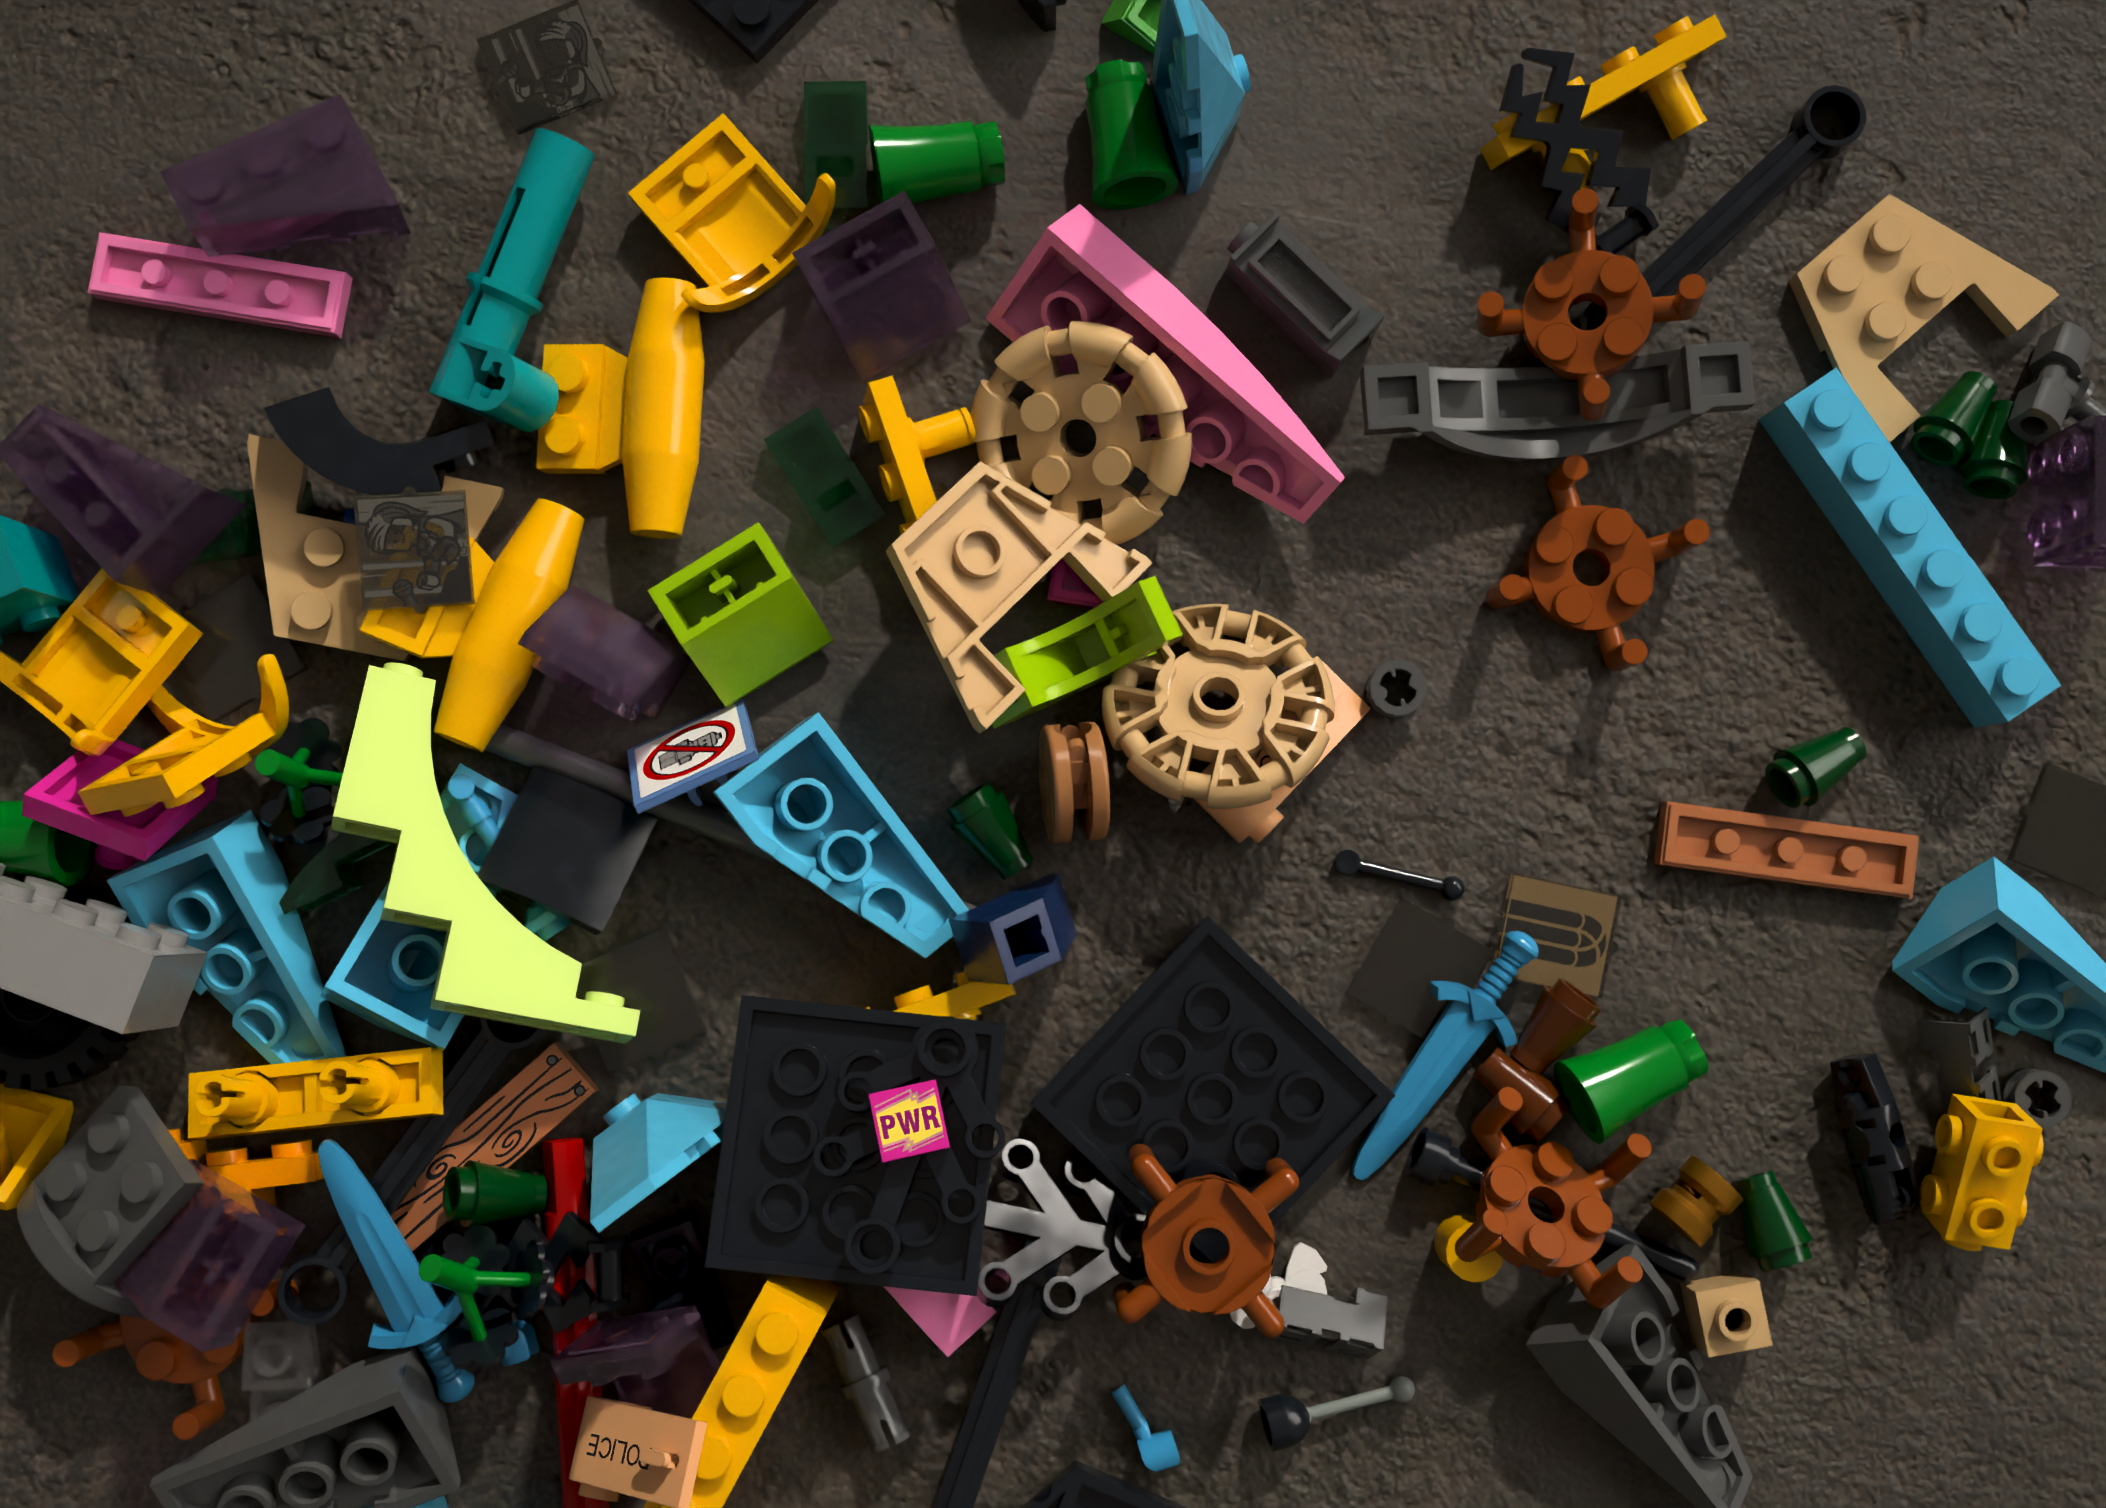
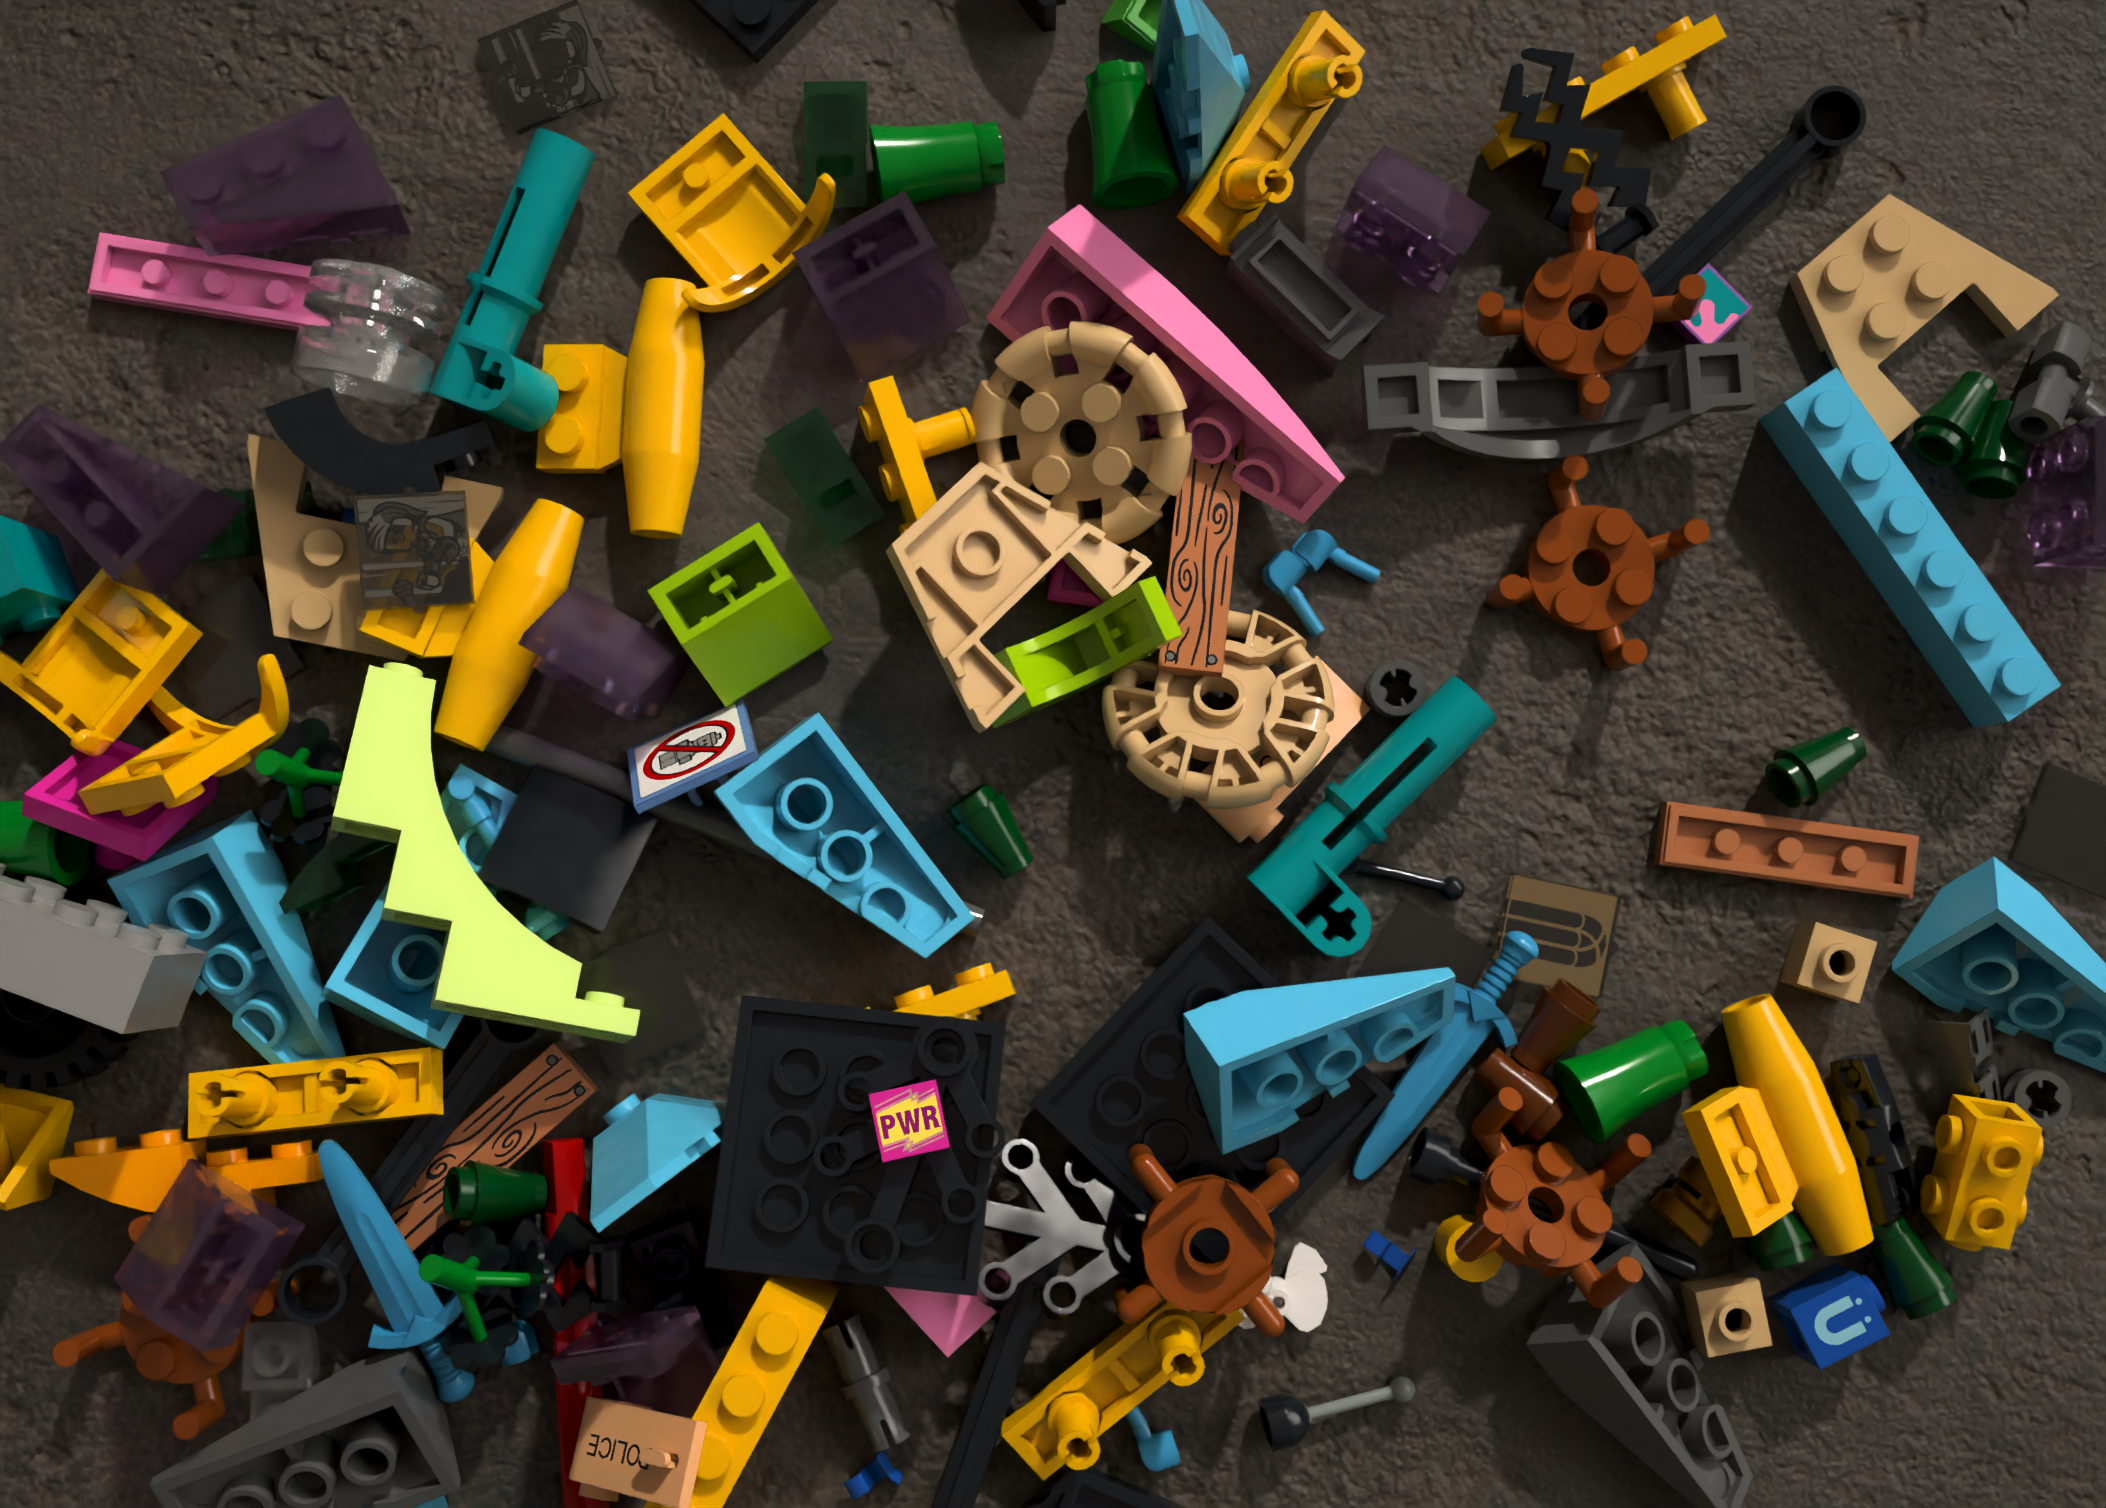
(106, 1199): dark grey piece -> none
(371, 322): none -> clear wheel
(871, 1474): none -> blue piece
(1015, 933): dark blue slope -> none
(1074, 777): medium nougat head -> none
(1109, 1382): none -> yellow plate
(1202, 567): none -> nougat tile
(1272, 132): none -> yellow plate
(1281, 576): none -> dark azure hand
(1284, 1045): none -> medium azure wedge
(1304, 865): none -> teal piece
(1317, 546): none -> dark azure hand
(1359, 1321): piece -> none
(1387, 1251): none -> blue piece
(1410, 219): none -> clear purple slope
(1717, 313): none -> tile
(1778, 1137): none -> yellow plate
(1809, 959): none -> tan plate
(1830, 1315): none -> blue brick
(1911, 1270): none -> dark green cone

